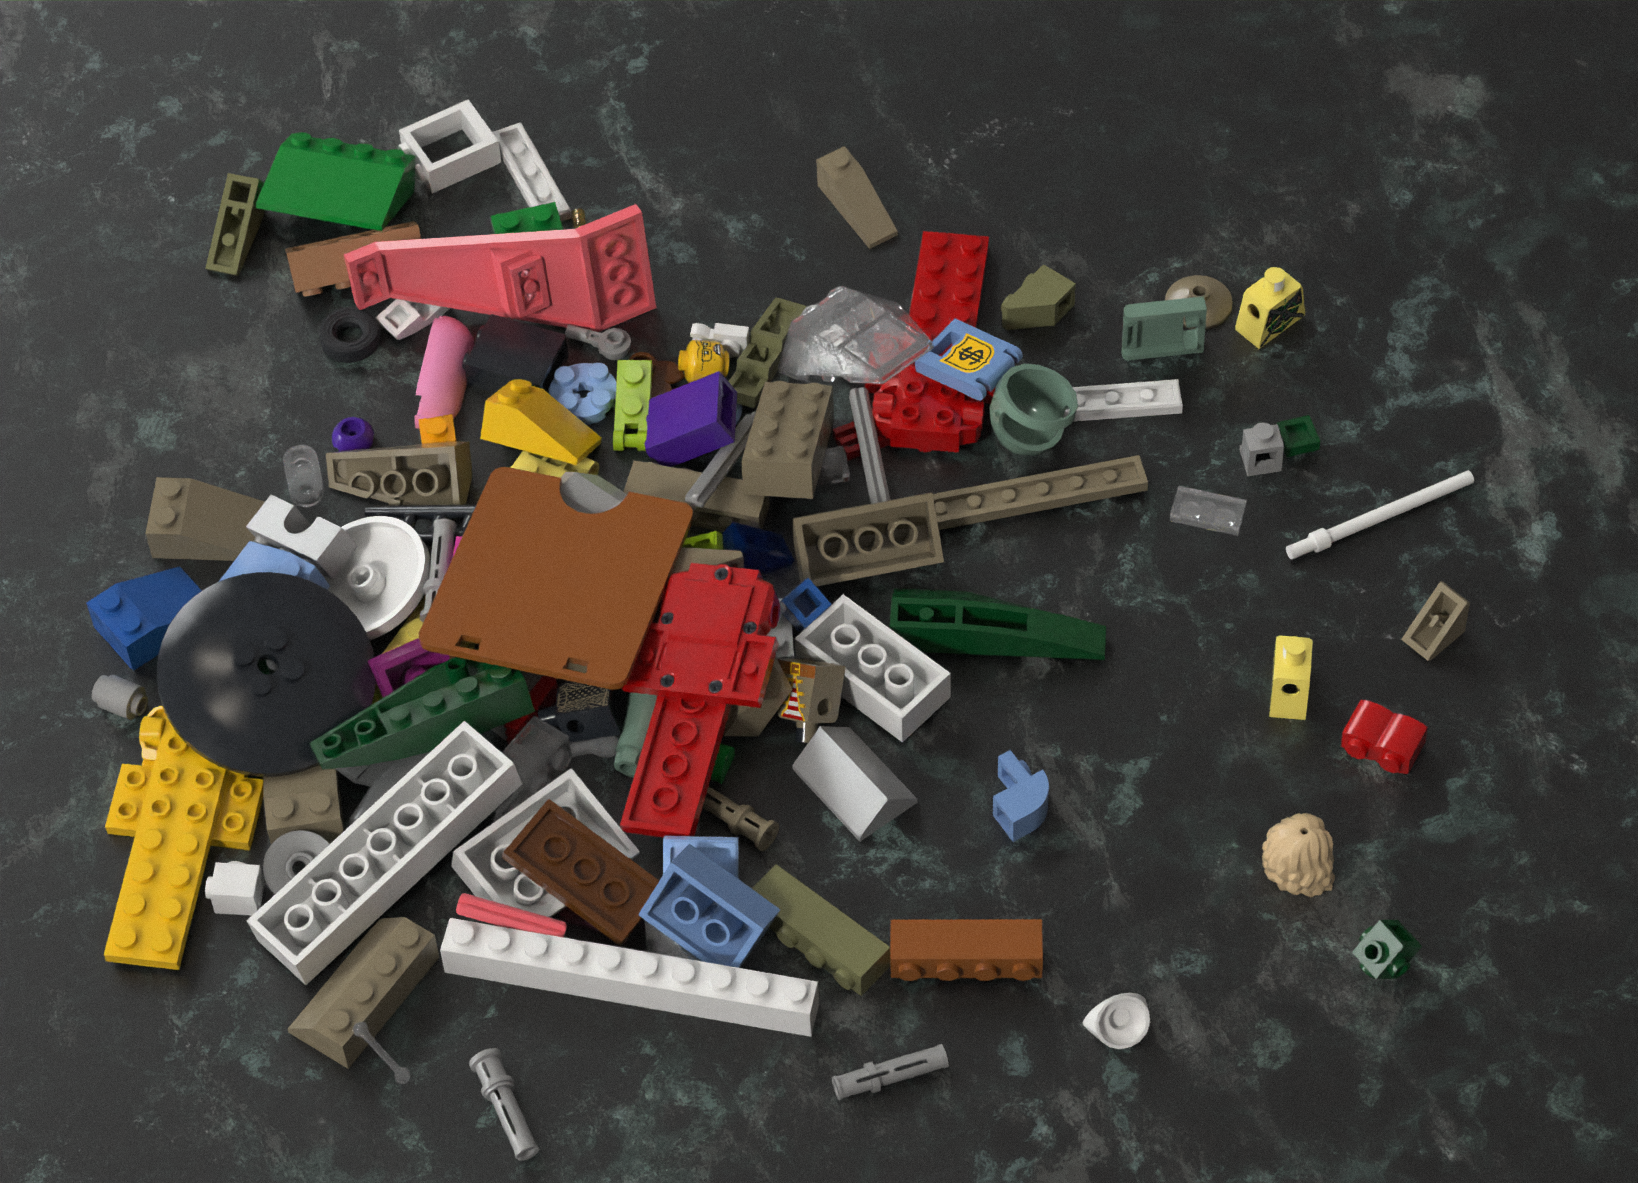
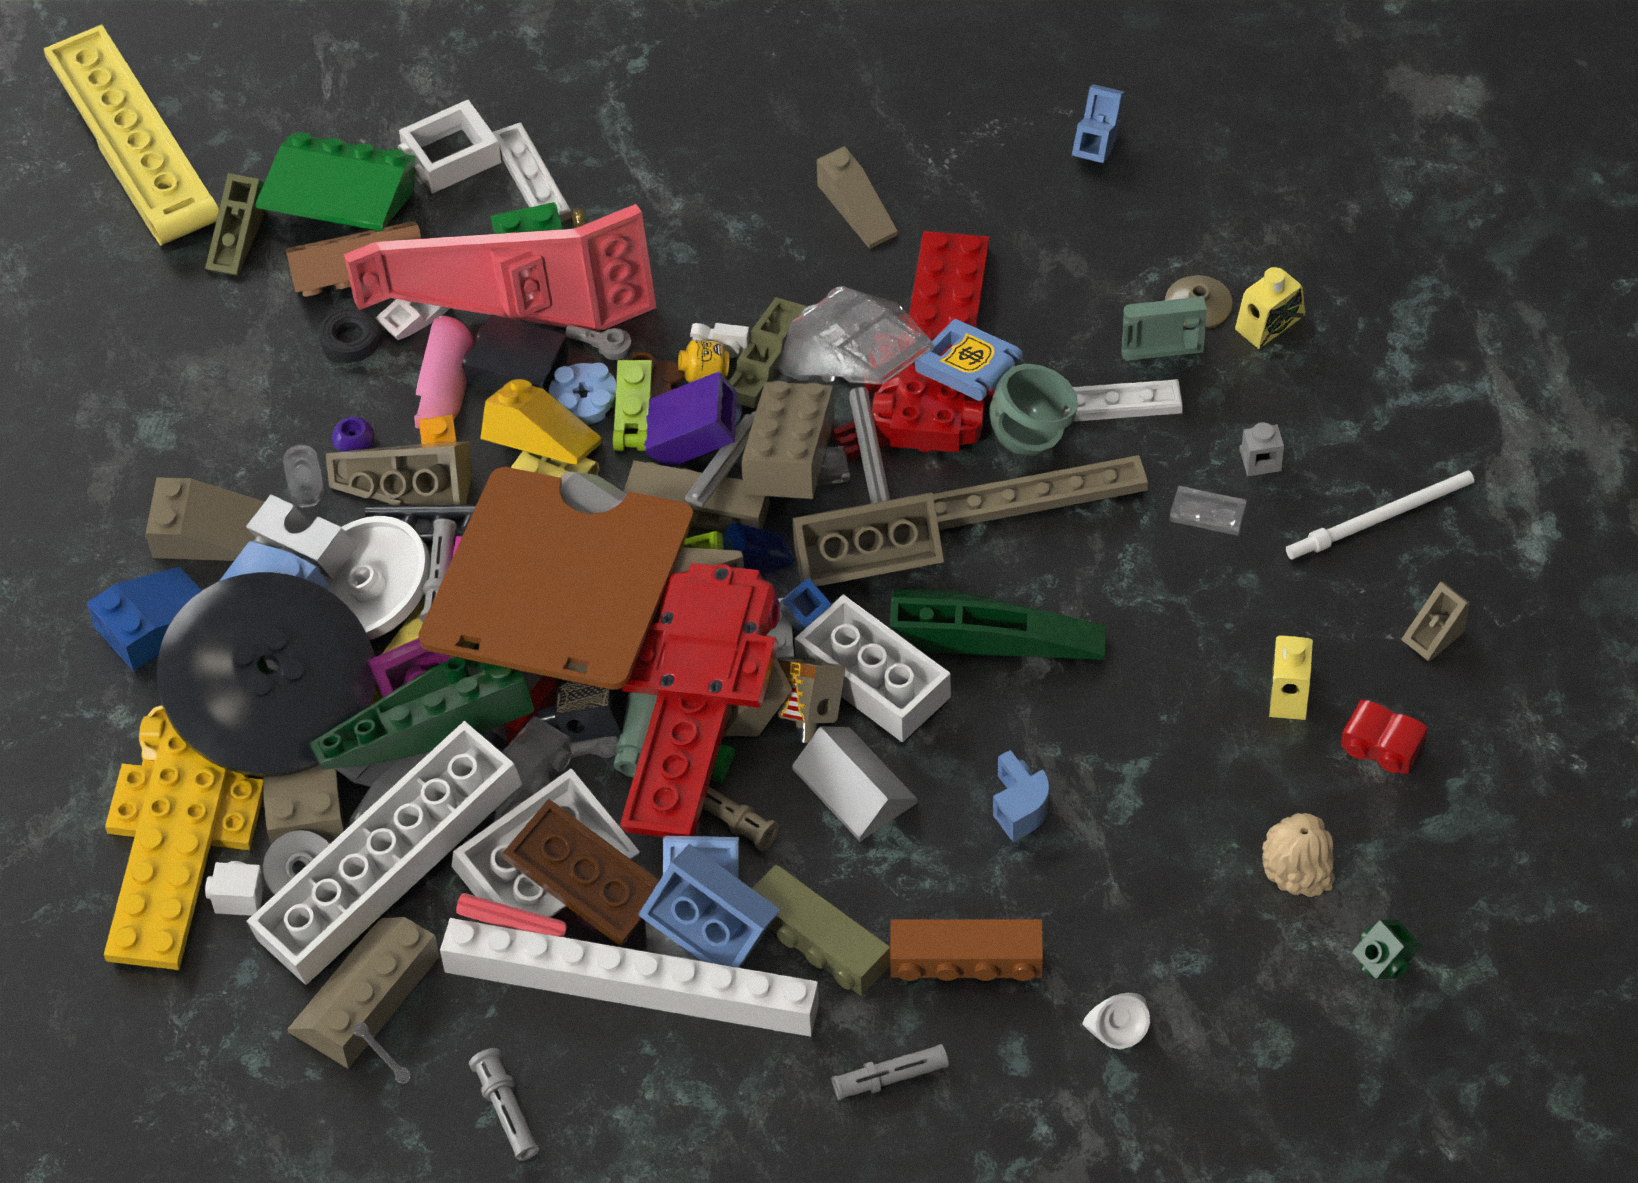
(120, 696): light grey brick -> none
(132, 135): none -> light yellow hinge
(1039, 301): olive slope -> none
(1100, 125): none -> medium blue brick
(1298, 436): dark green plate -> none

